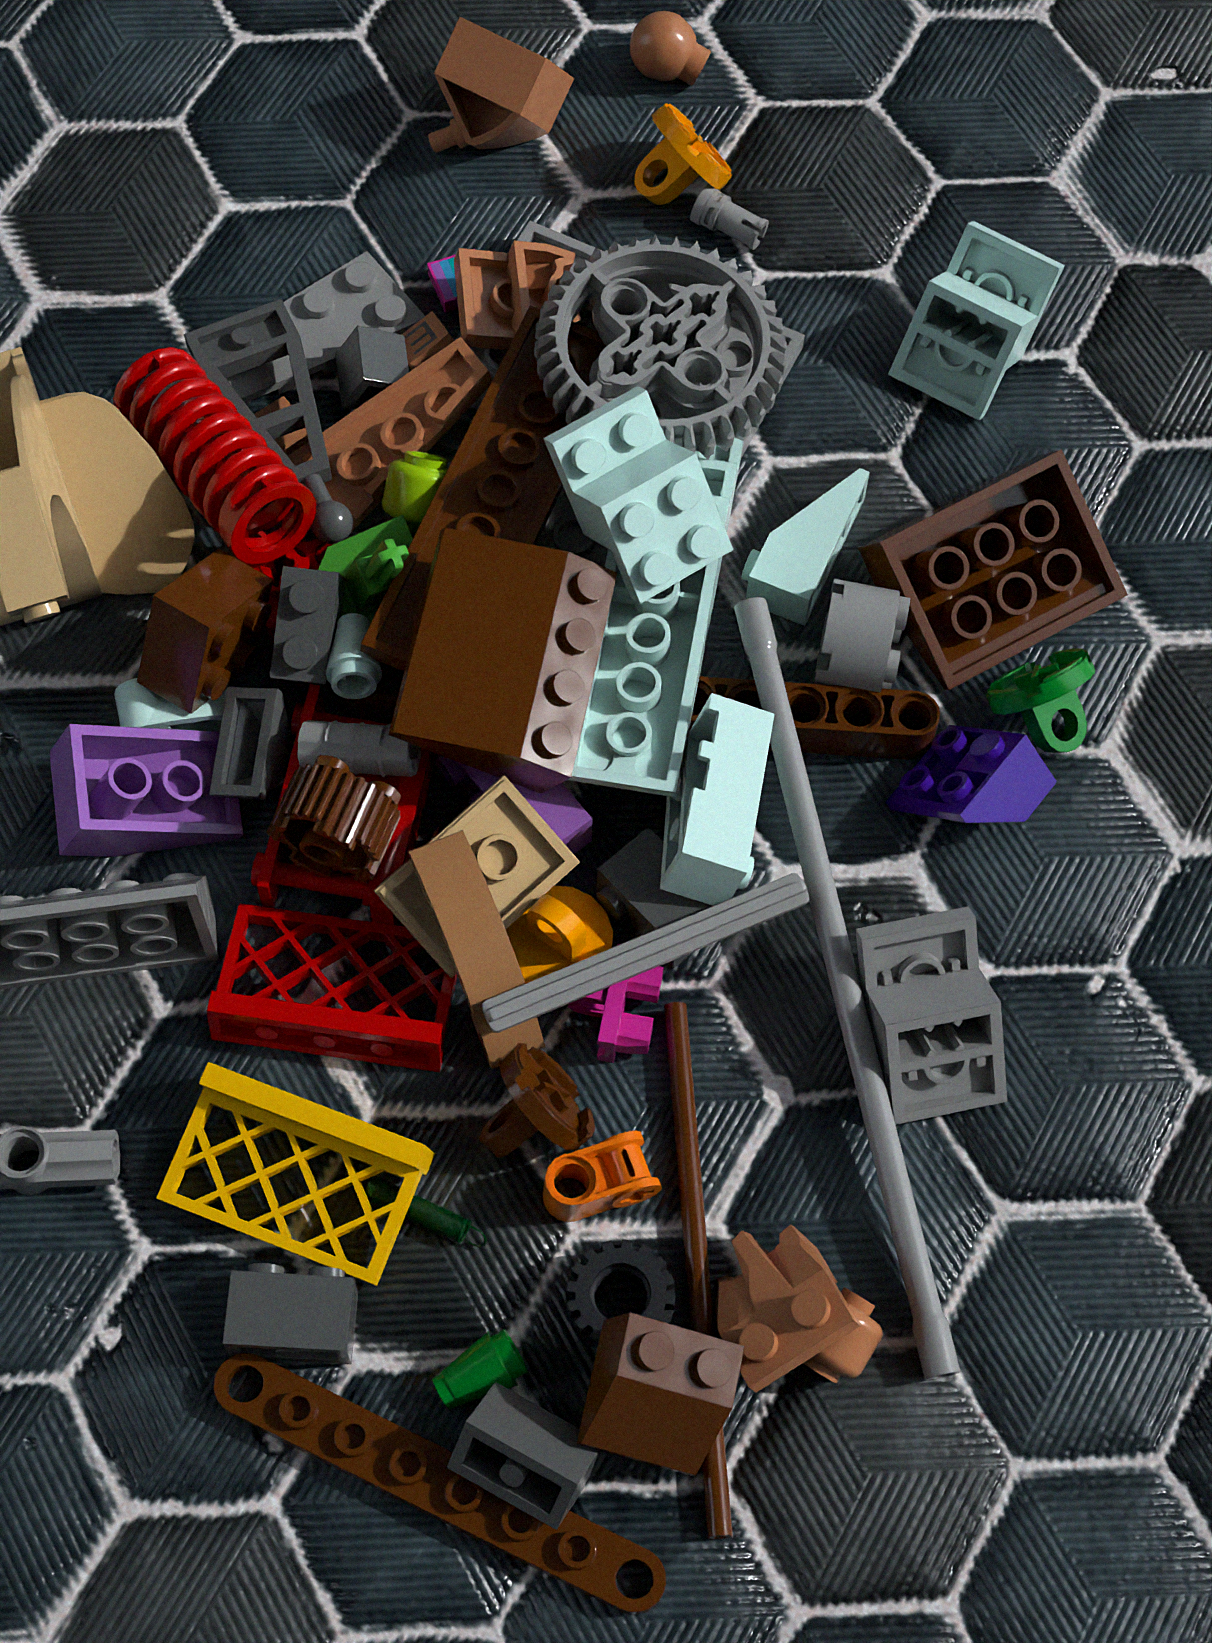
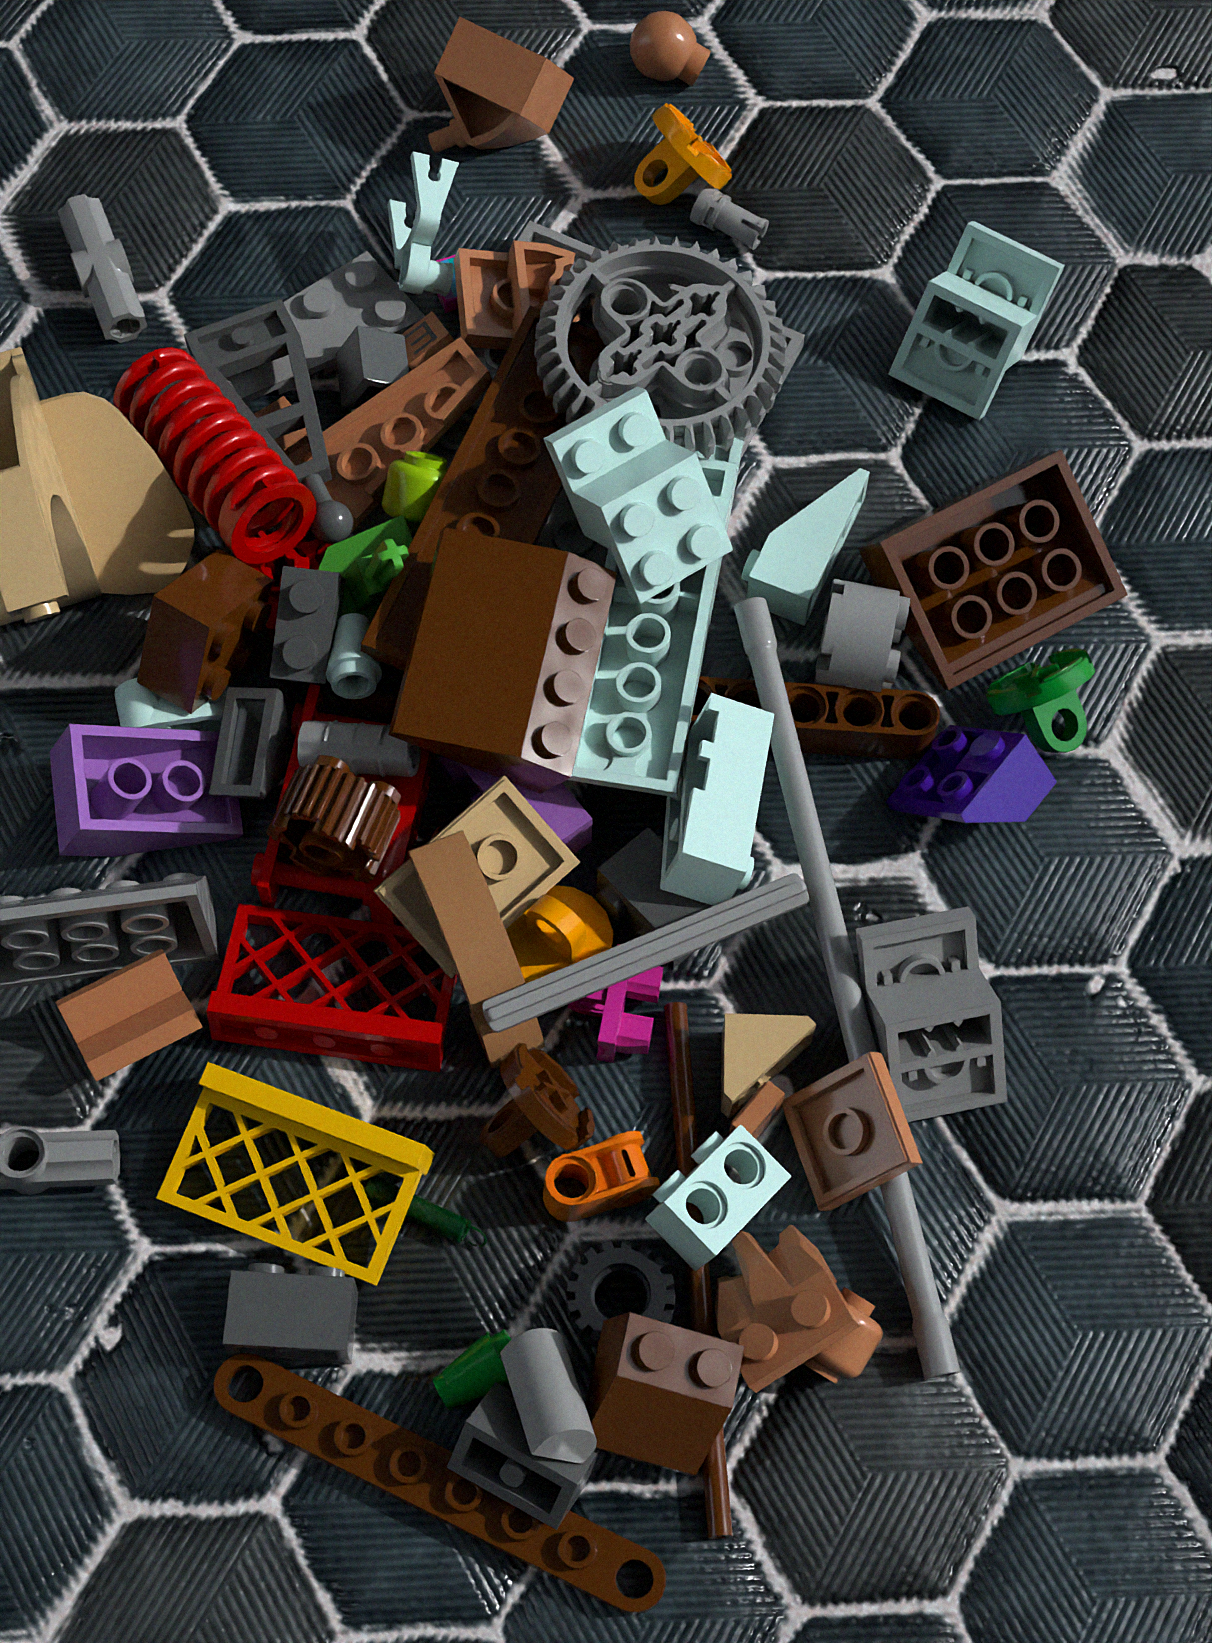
(102, 268): none -> light grey piece
(128, 1014): none -> nougat panel
(414, 245): none -> light aqua piece
(548, 1396): none -> light grey brick
(723, 1203): none -> light aqua brick
(756, 1051): none -> tan slope
(760, 1110): none -> nougat tile
(851, 1131): none -> nougat tile

